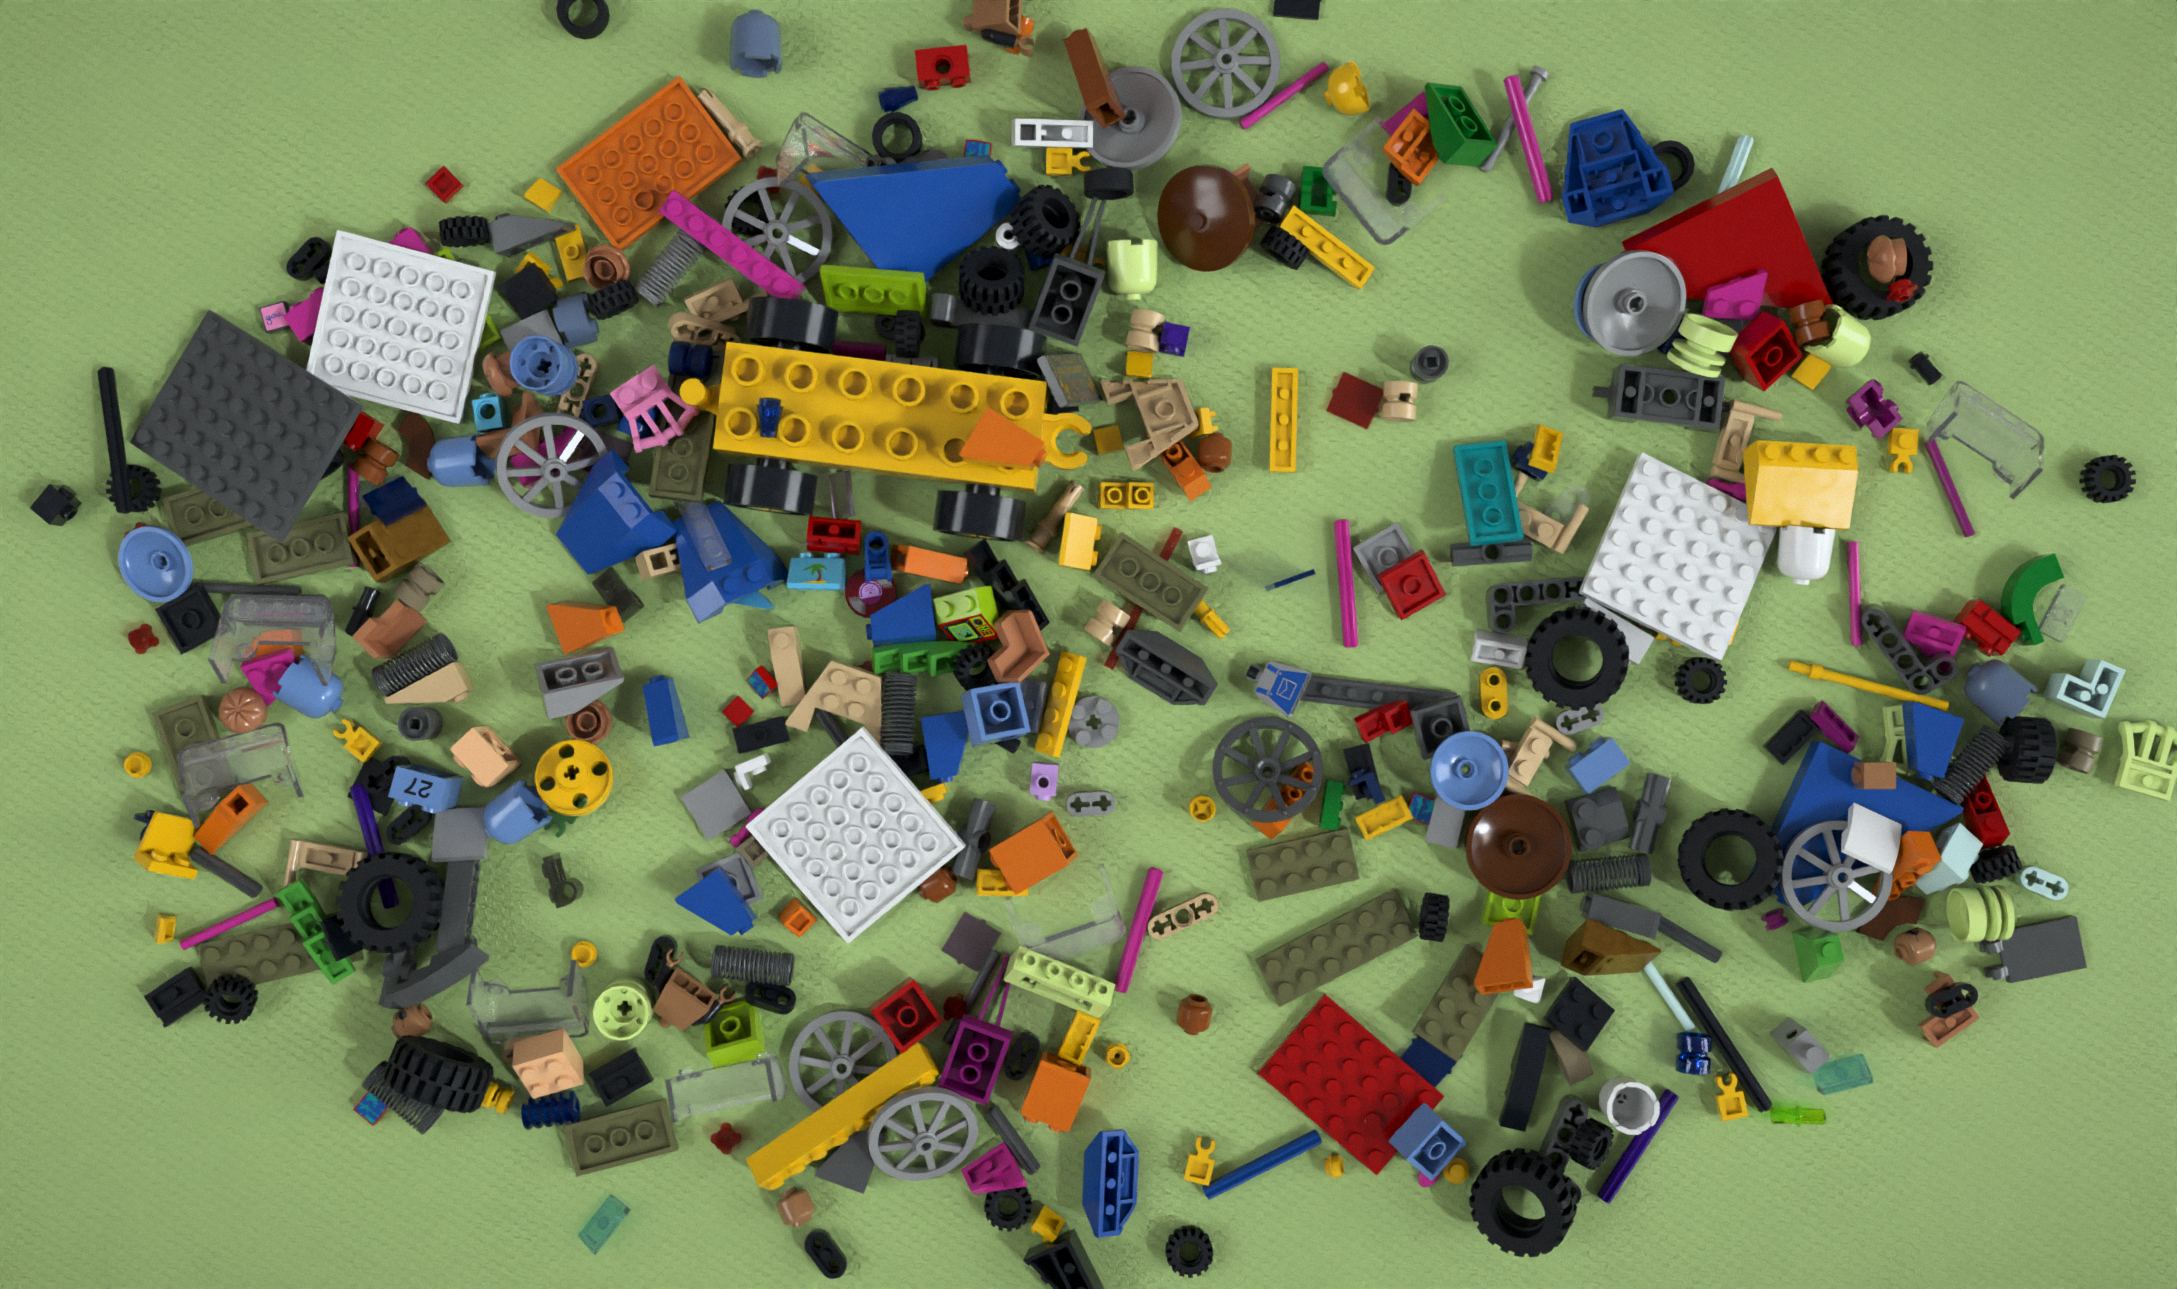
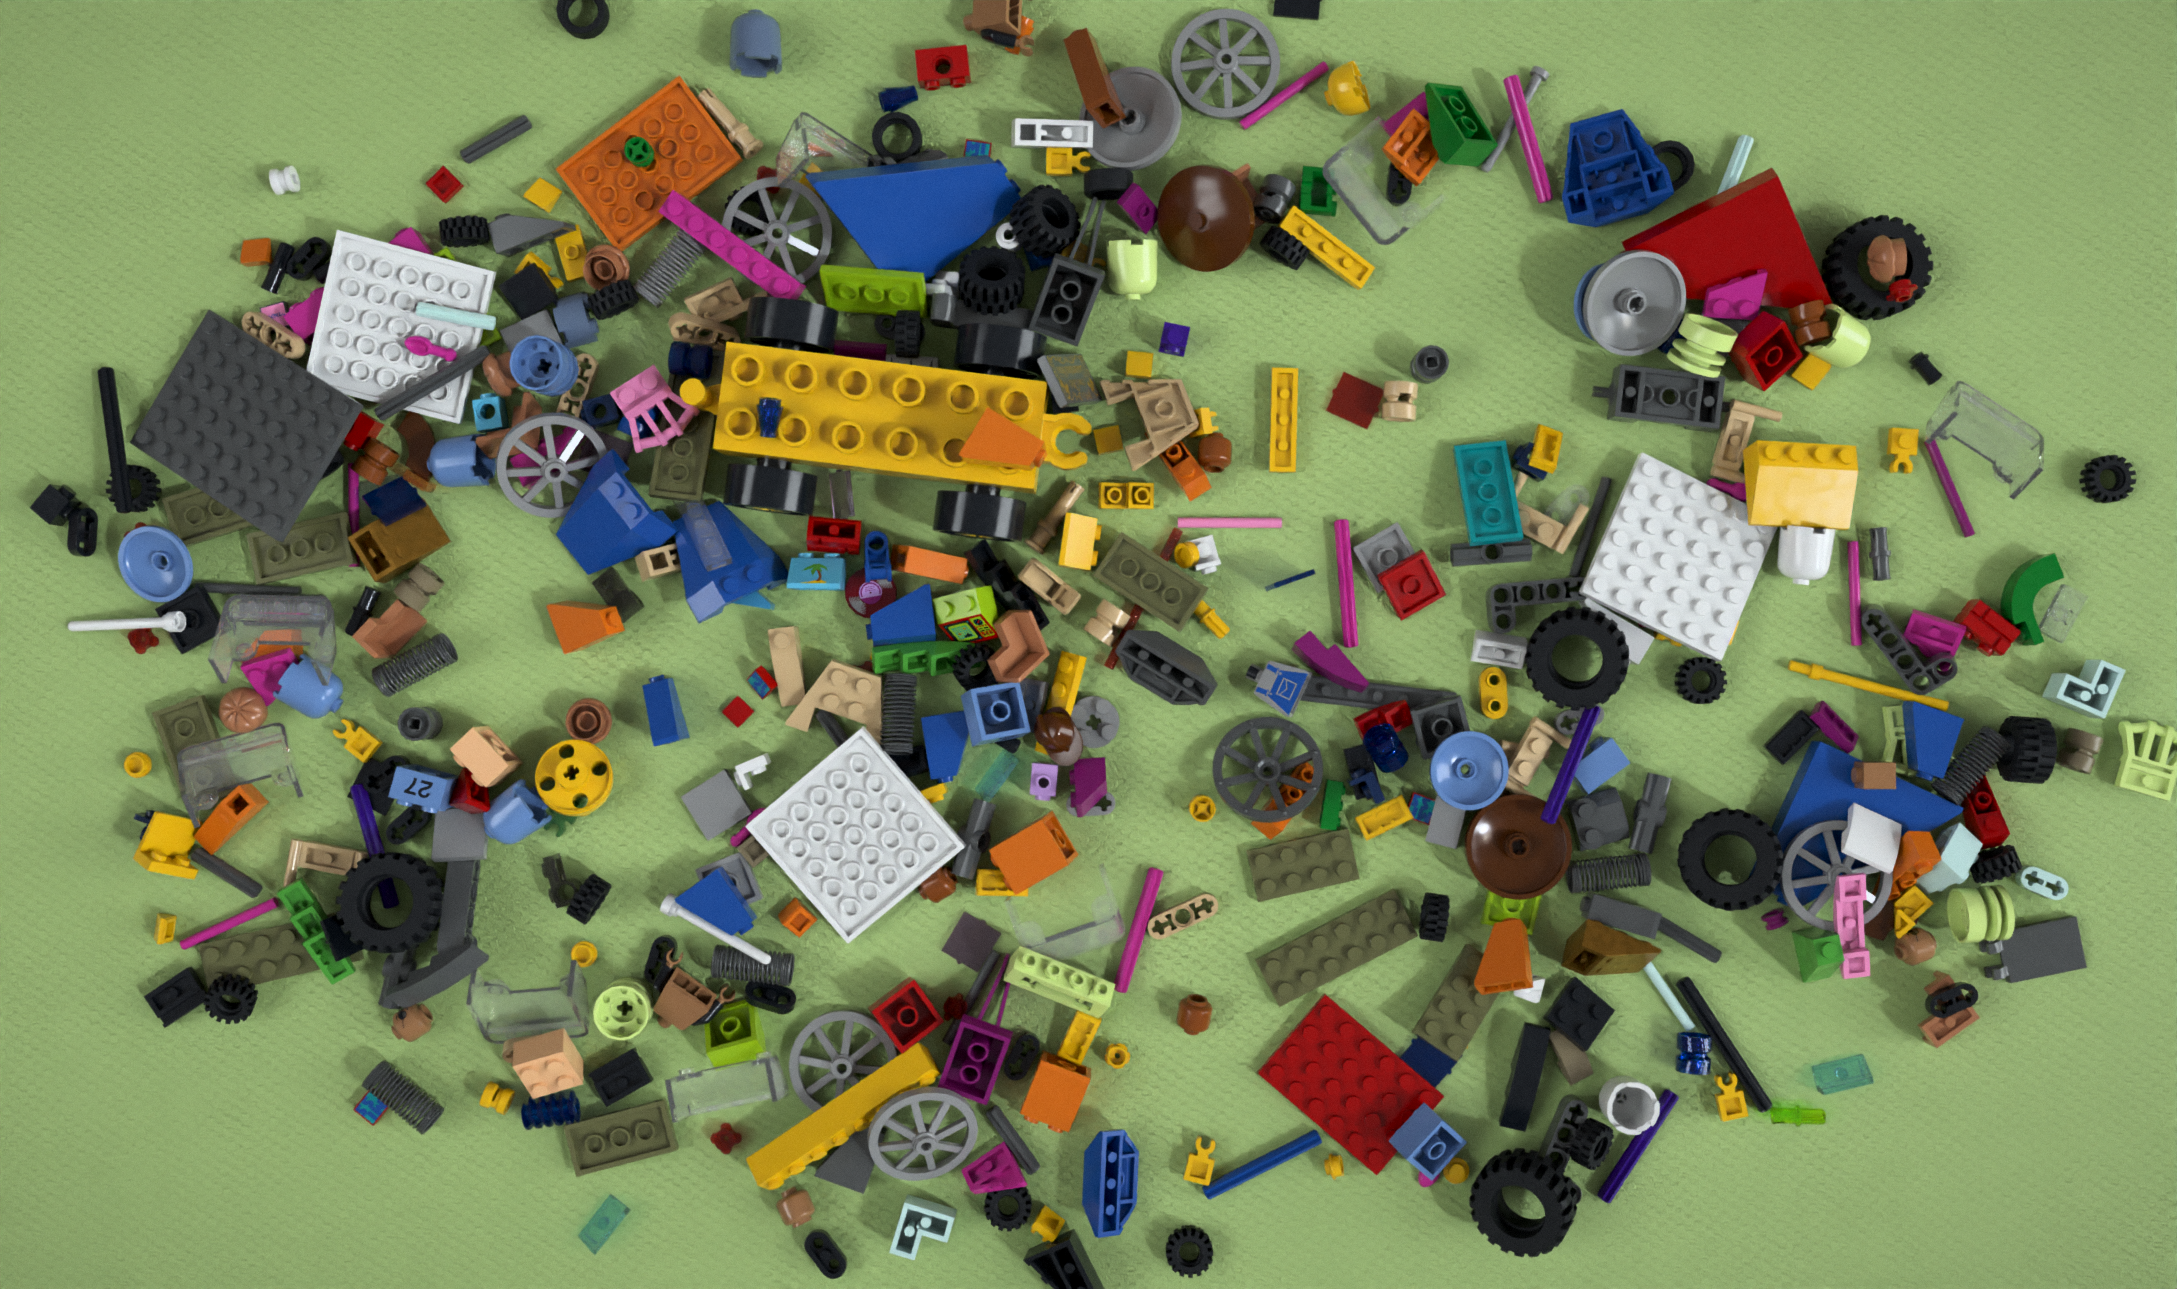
(82, 532): none -> black beam
(171, 621): none -> white piece
(256, 252): none -> orange slope
(278, 268): none -> black axle
(284, 180): none -> white wheel
(294, 350): none -> tan beam
(419, 481): none -> clear orange tile
(422, 346): none -> dark pink piece
(432, 383): none -> dark grey axle
(438, 1074): black tyre -> none
(444, 685): tan slope -> none
(455, 316): none -> light aqua axle
(469, 795): none -> red slope
(496, 139): none -> dark grey axle
(577, 681): light grey slope -> none
(588, 899): none -> black tyre
(634, 148): none -> green wheel
(671, 908): none -> white piece
(761, 734): black plate -> none
(918, 1219): none -> light aqua brick
(944, 282): none -> white bracket
(996, 775): none -> clear light blue slope
(1049, 586): none -> tan animal
(1059, 736): none -> reddish brown piece
(1089, 783): none -> magenta slope
(1138, 208): none -> magenta plate
(1145, 329): tan wheel -> none
(1186, 554): none -> yellow tile
(1213, 522): none -> bright pink bar
(1329, 663): none -> magenta slope
(1385, 747): none -> clear blue wheel
(1570, 765): none -> dark purple axle
(1590, 527): none -> dark grey bar
(1802, 1048): light grey torso -> none
(1849, 924): none -> bright pink slope
(1872, 410): magenta cylinder -> none
(1880, 554): none -> dark grey pin
(1908, 908): none -> yellow slope
(1997, 689): sand blue cylinder -> none

